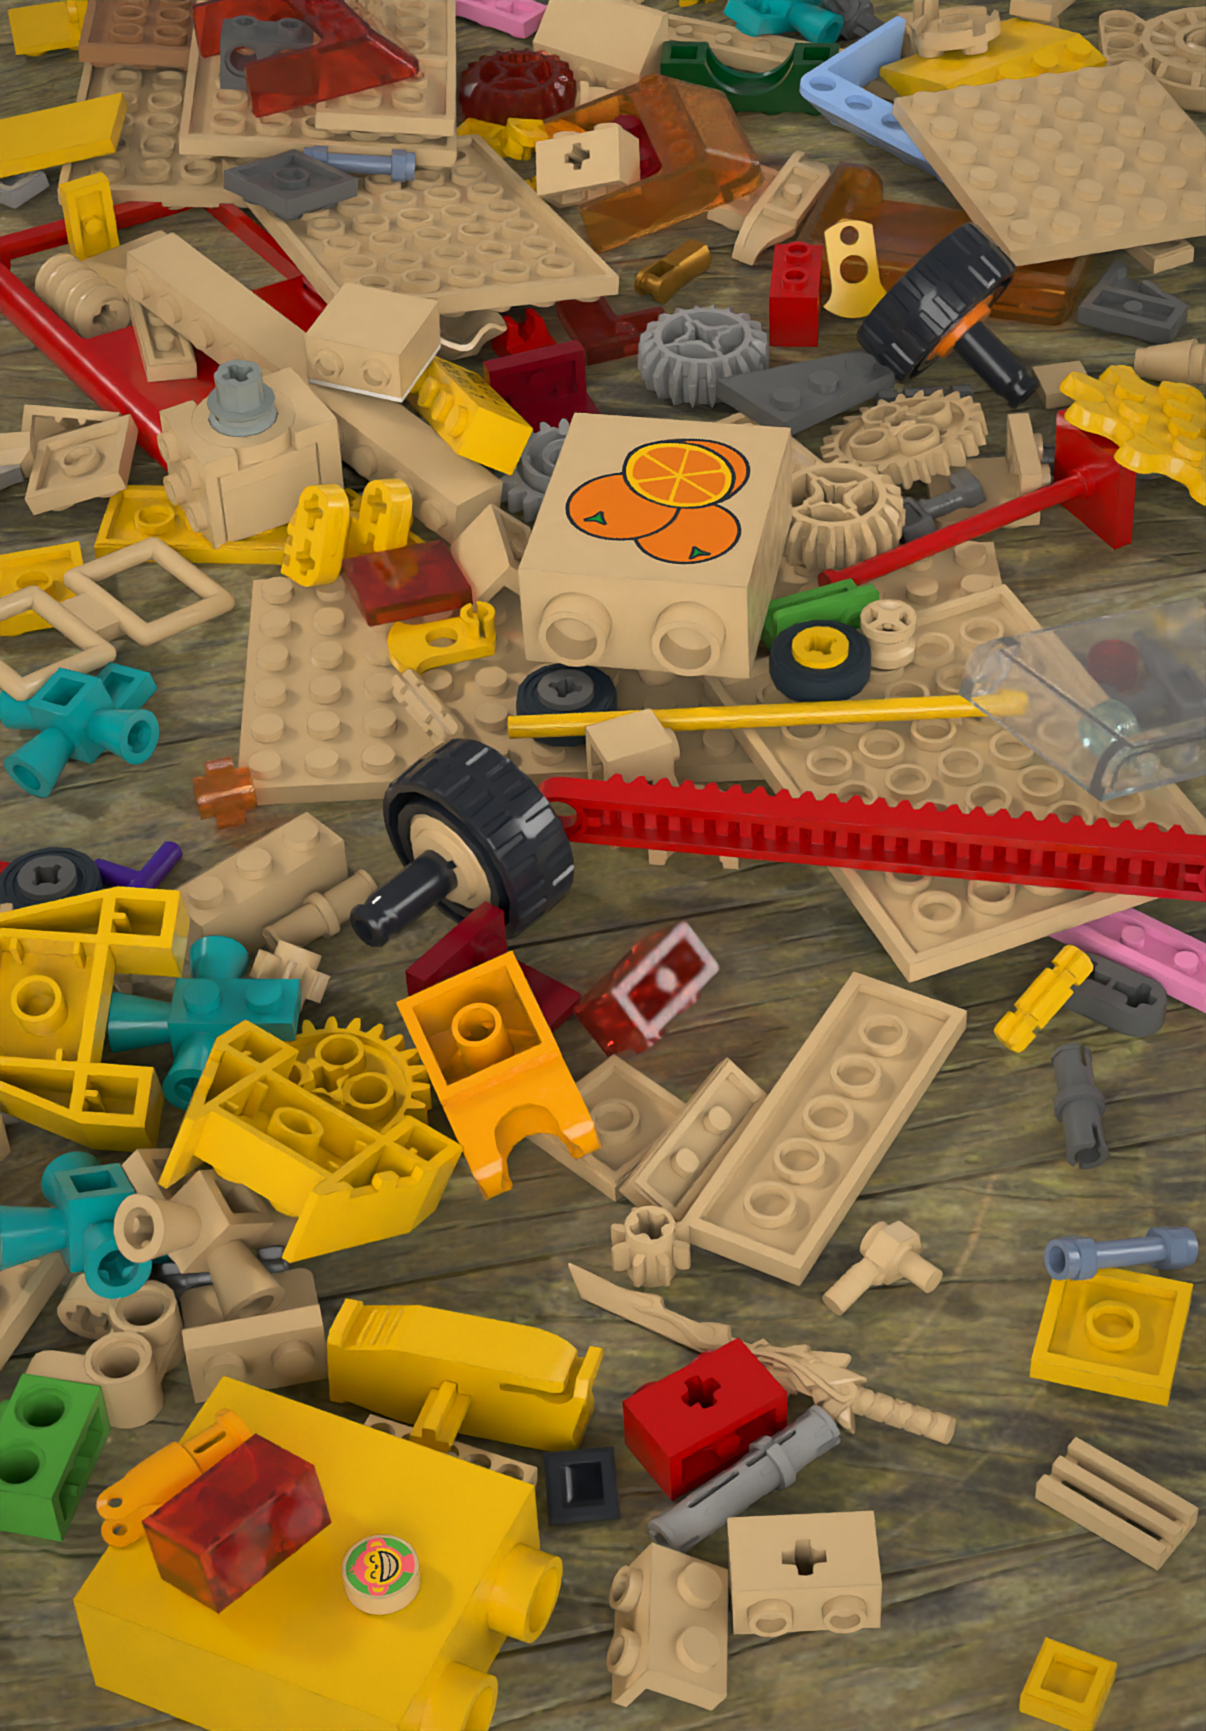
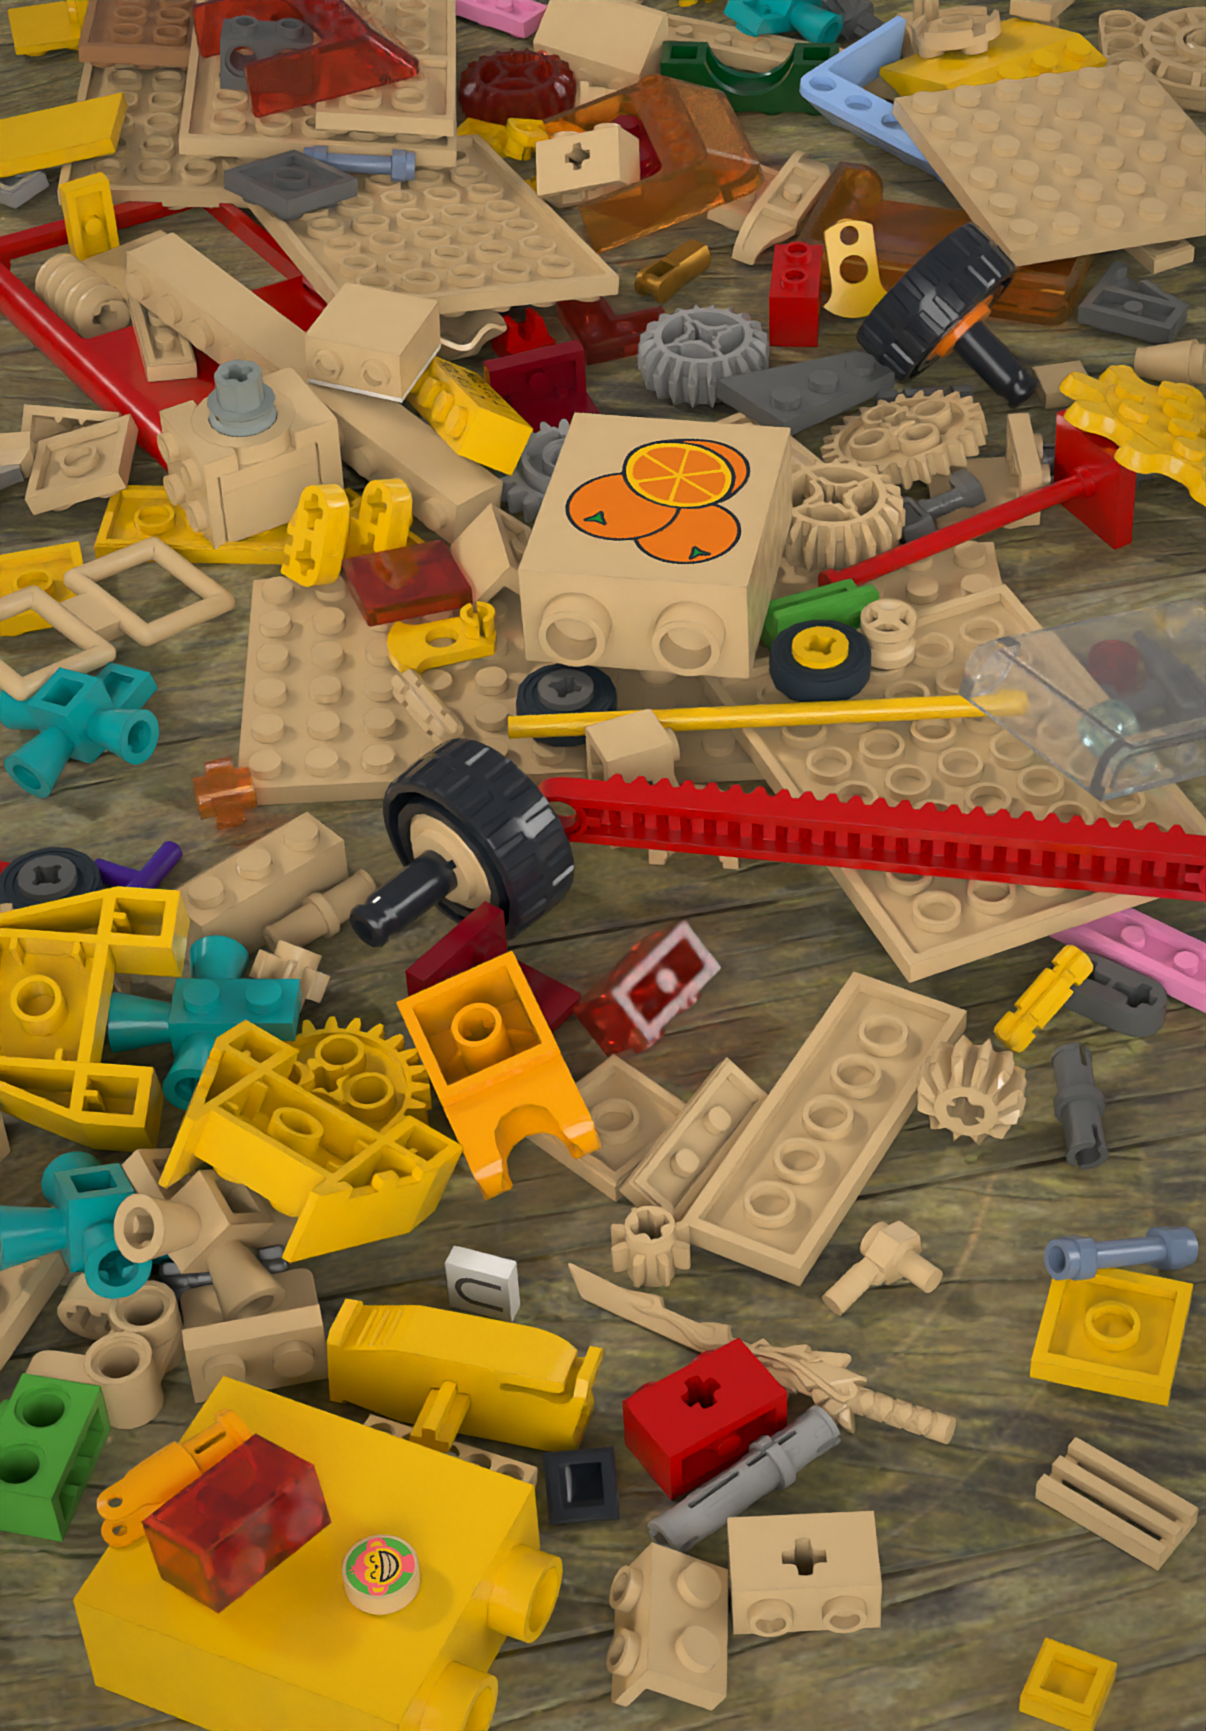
(482, 1283): none -> white tile
(971, 1090): none -> tan gear

